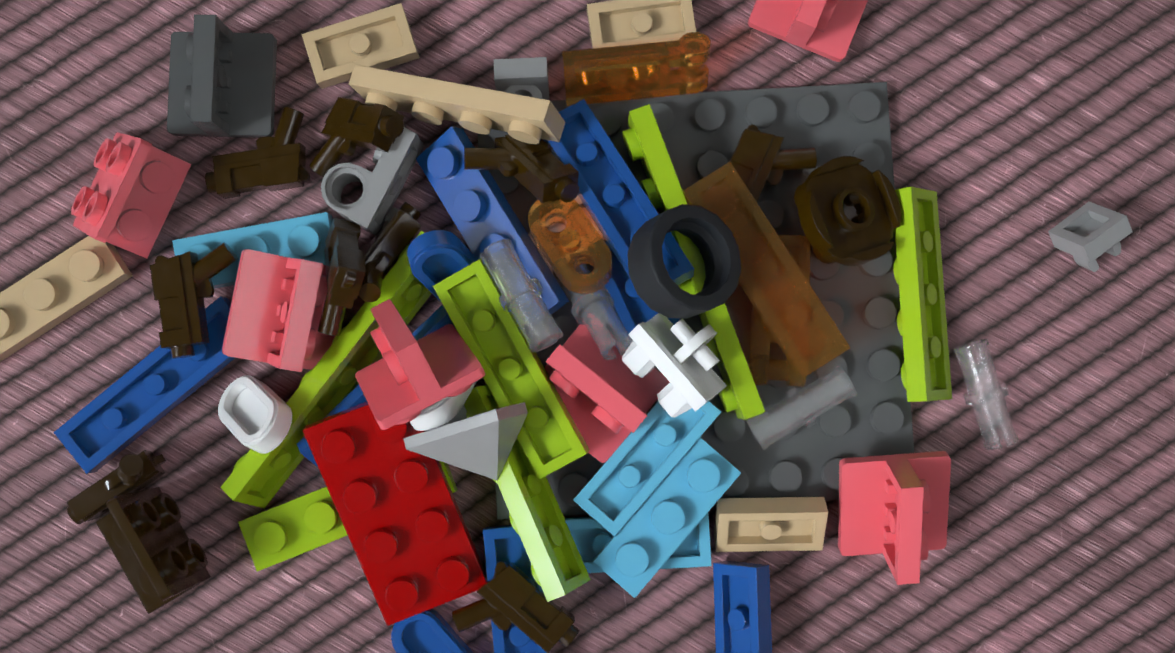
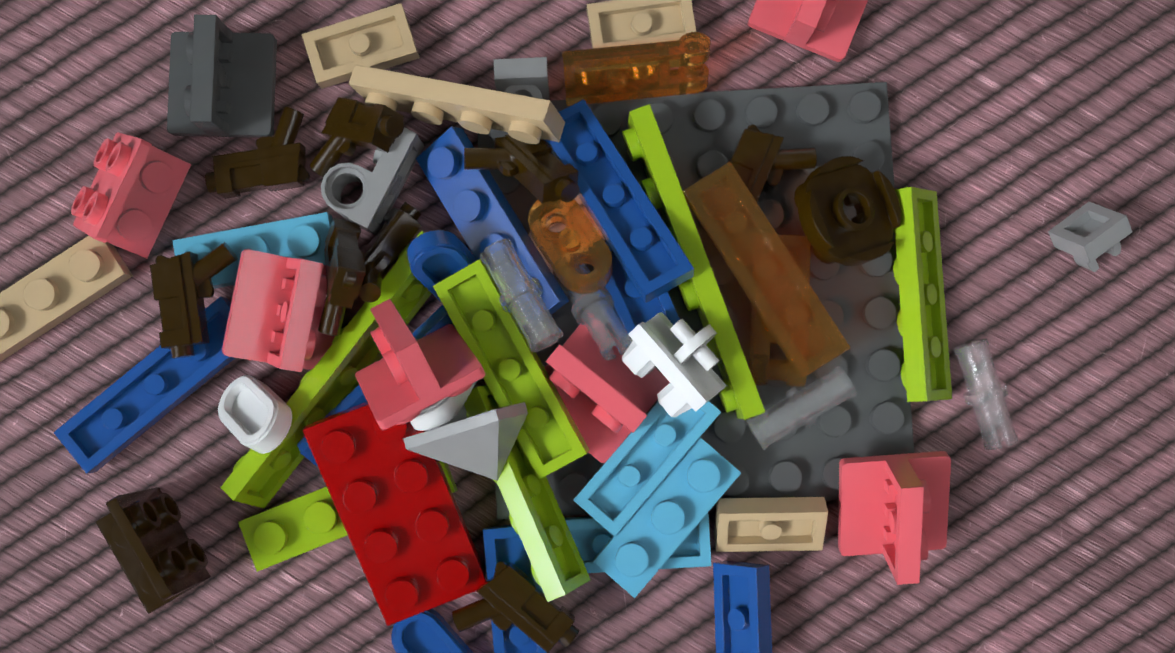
(131, 476): dark brown piece -> none
(717, 250): black tyre -> none

